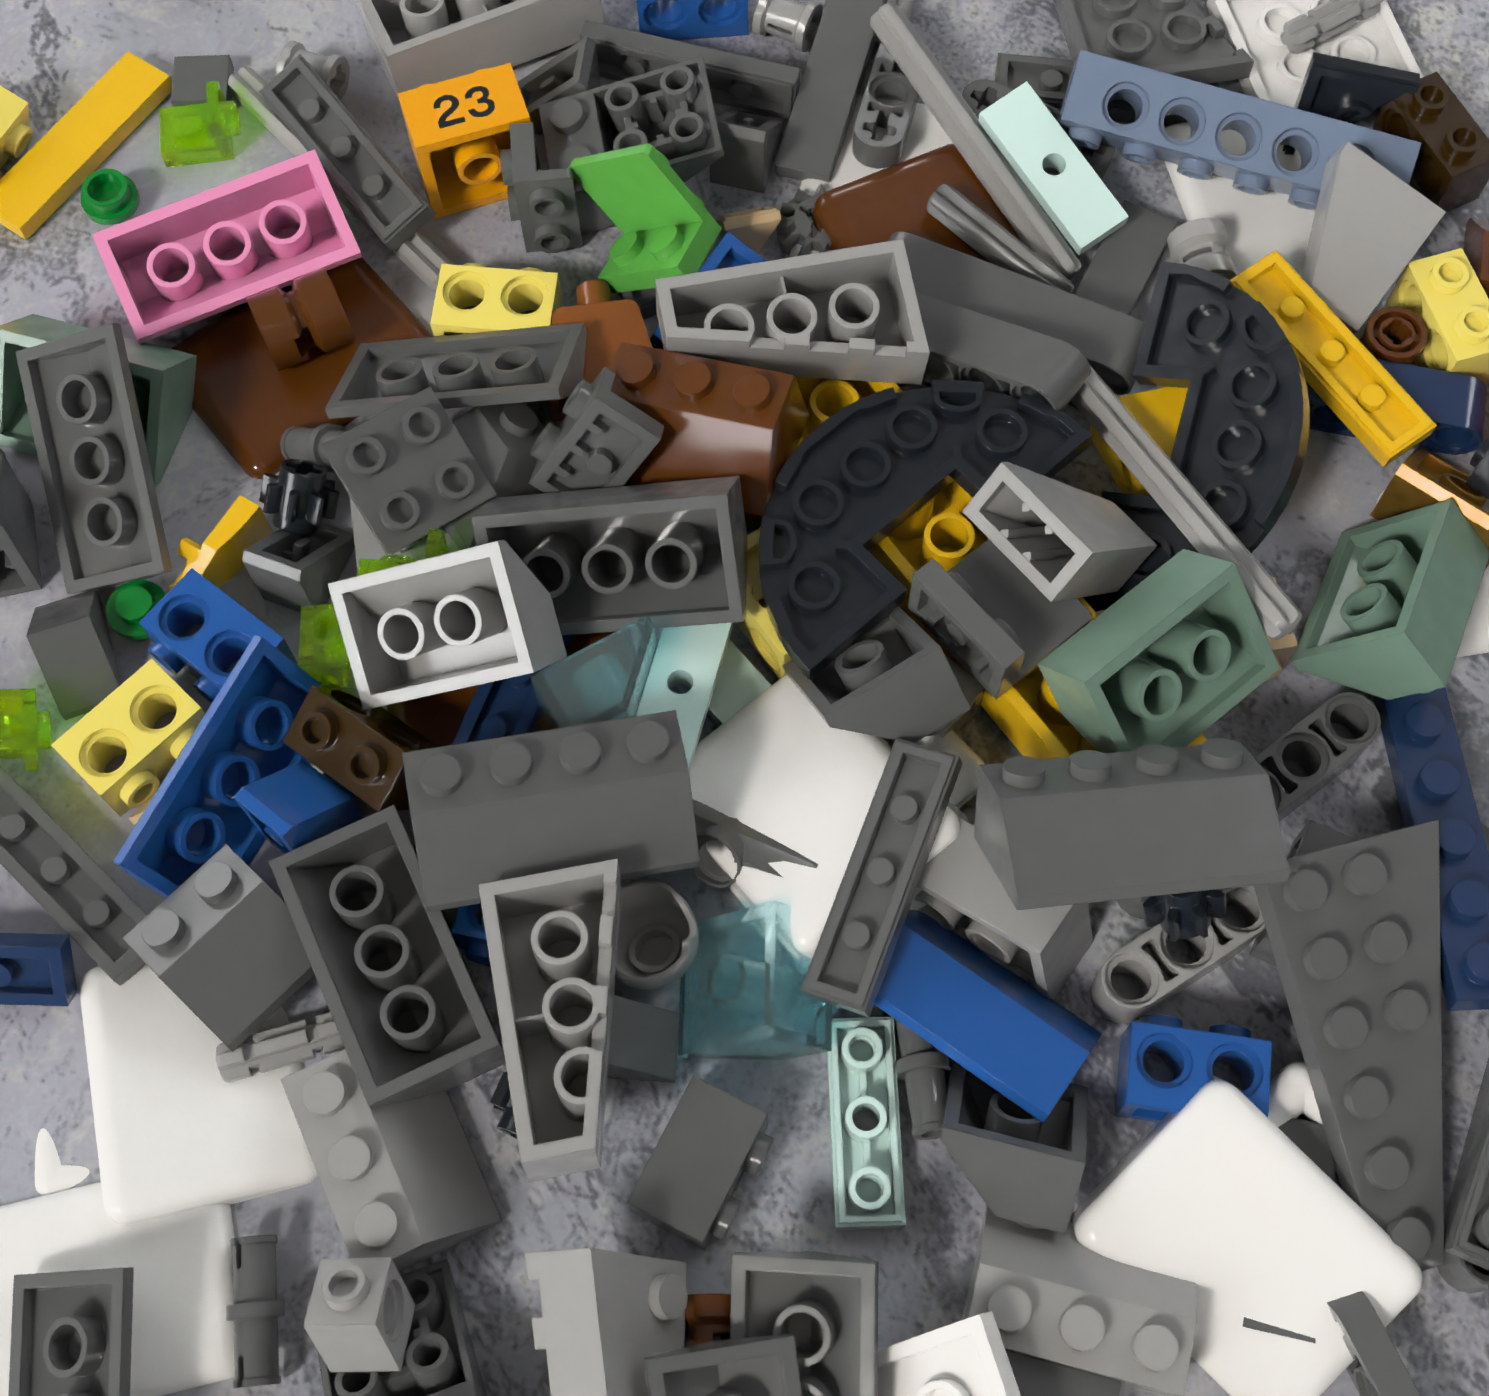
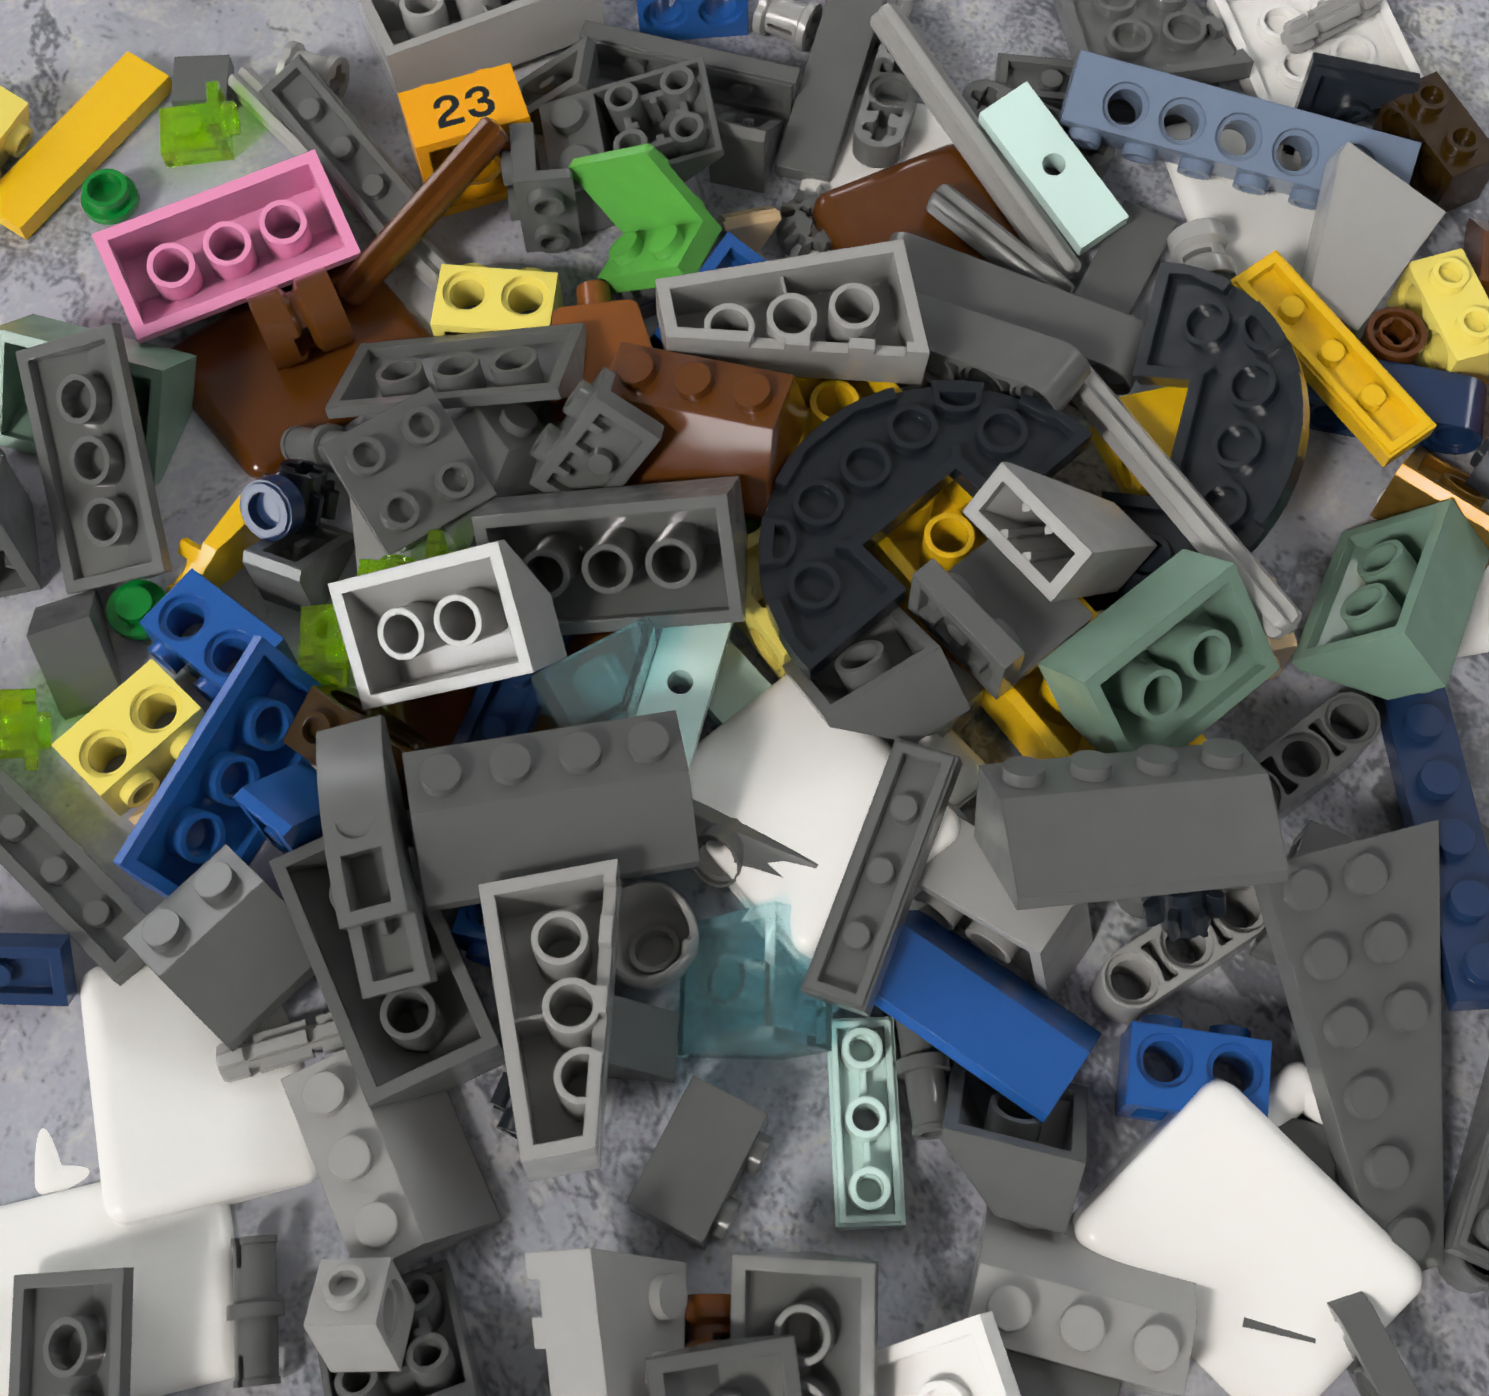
(272, 507): none -> dark blue tile
(369, 857): none -> dark grey slope
(422, 211): none -> reddish brown axle

